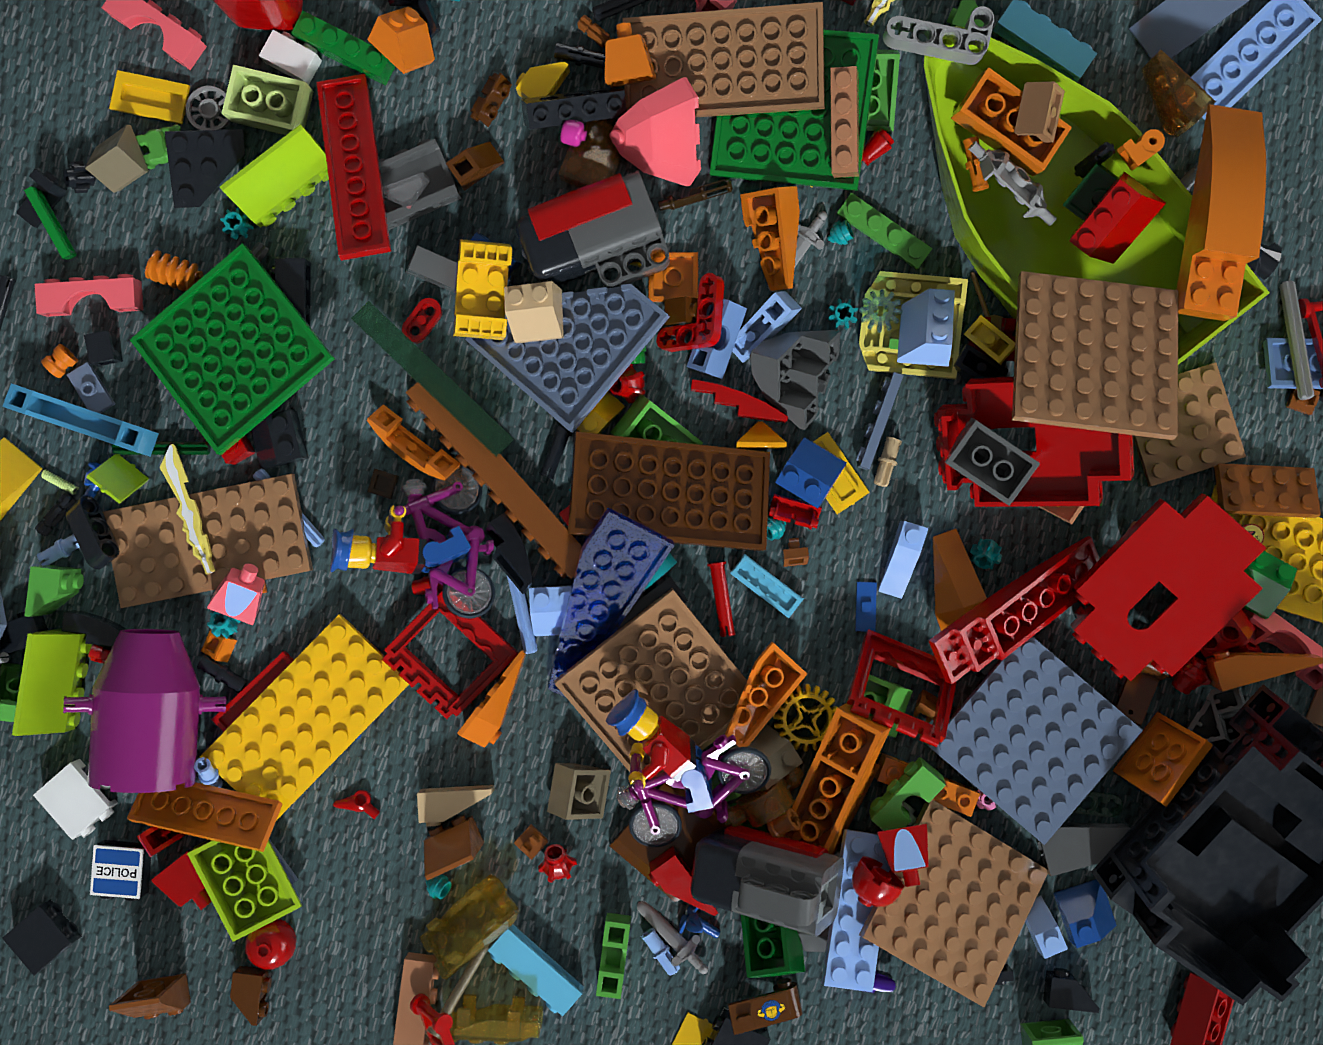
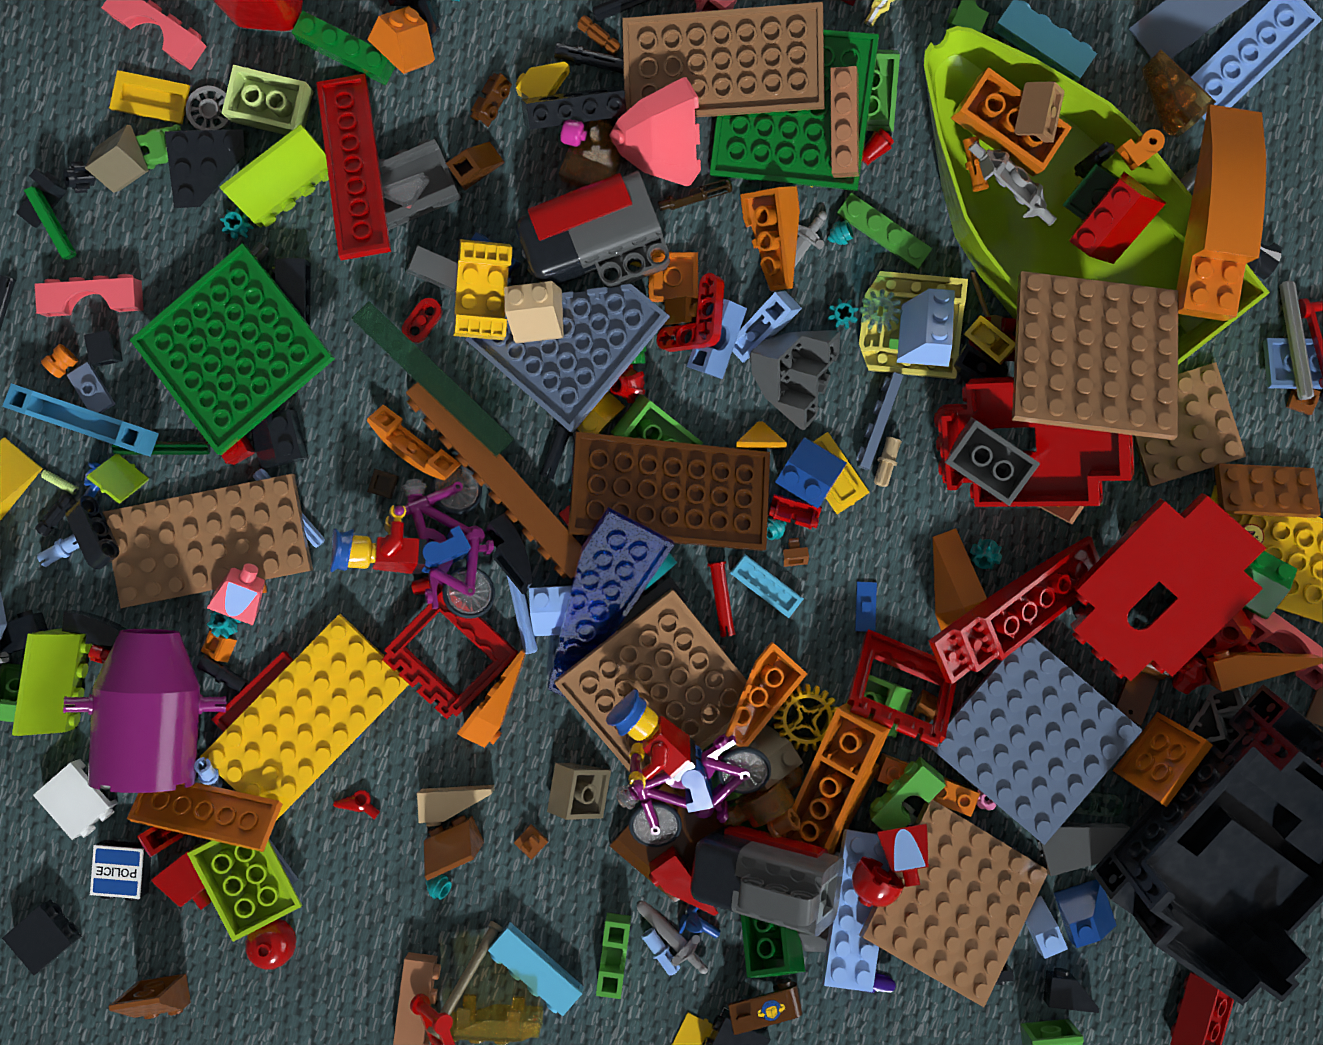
(51, 588): bright green slope -> none
(172, 272): orange piece -> none
(188, 511): light yellow sword -> none
(249, 992): reddish brown slope -> none
(290, 57): white piece -> none
(470, 925): clear yellow piece -> none
(557, 863): red rock -> none
(627, 58): orange torso -> none
(747, 405): red slope -> none
(902, 558): light blue slope -> none
(937, 32): light grey beam -> none

